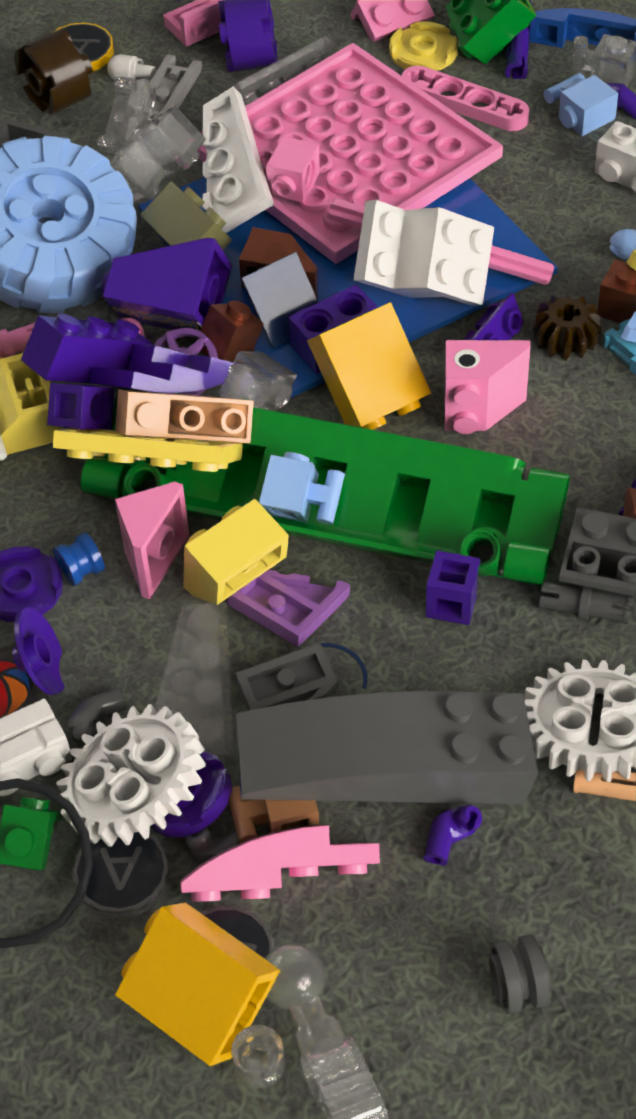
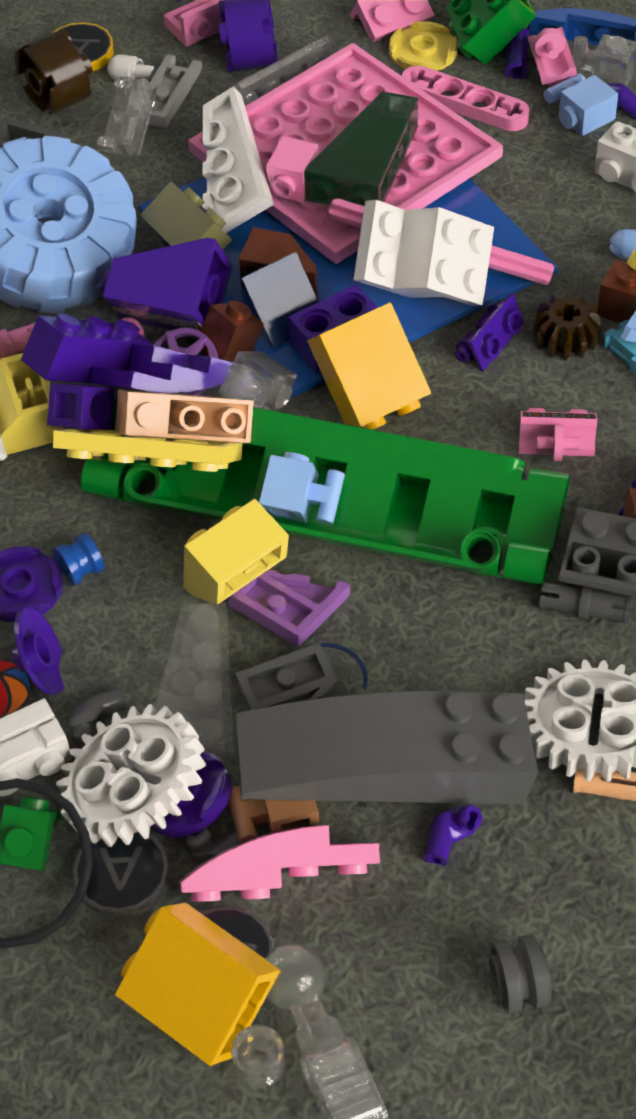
(153, 532): bright pink slope -> none
(157, 152): clear brick -> none
(365, 154): none -> clear green slope
(452, 587): dark purple brick -> none
(483, 382): bright pink slope -> none
(552, 56): none -> bright pink hips
(557, 433): none -> bright pink hips

